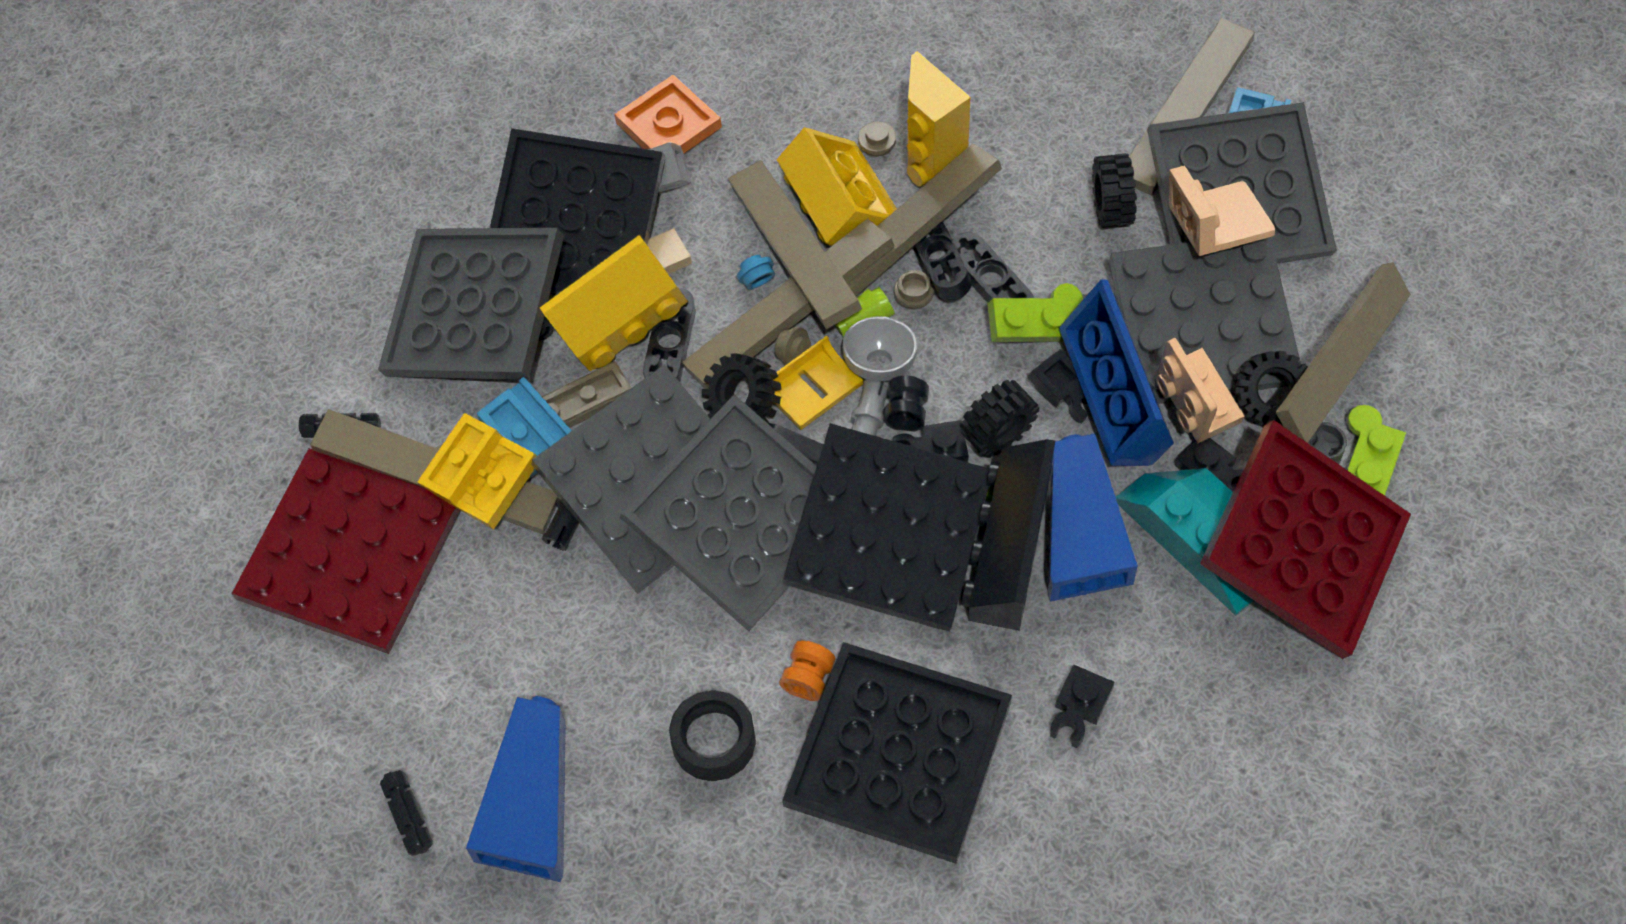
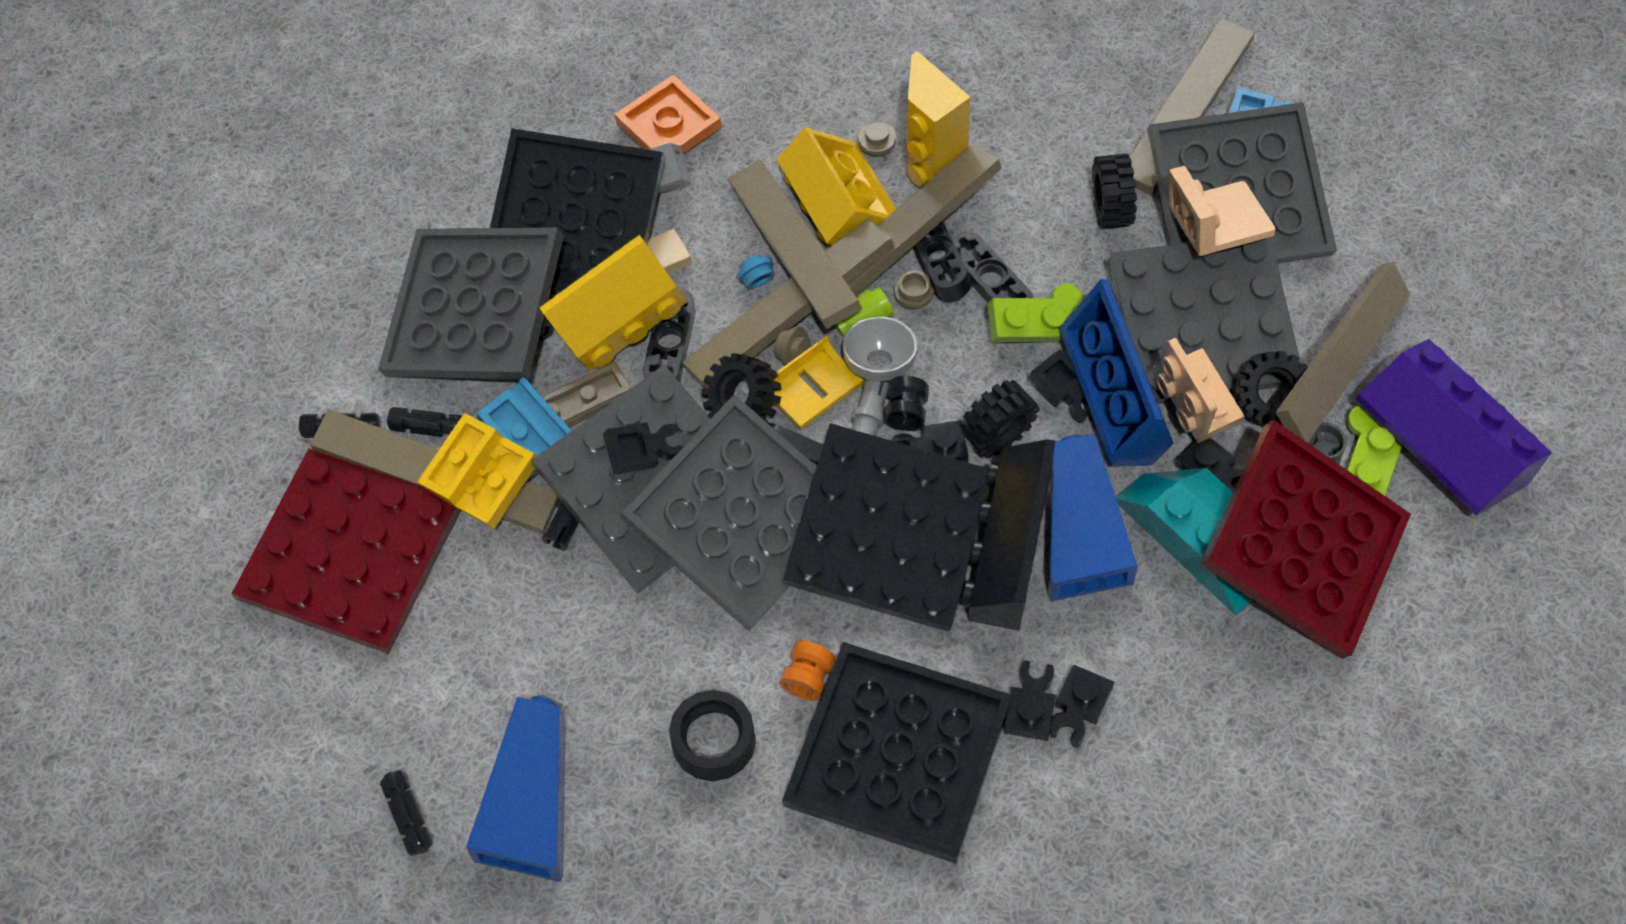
(421, 421): none -> black axle
(636, 449): none -> black plate
(1031, 708): none -> black plate
(1454, 427): none -> dark purple slope

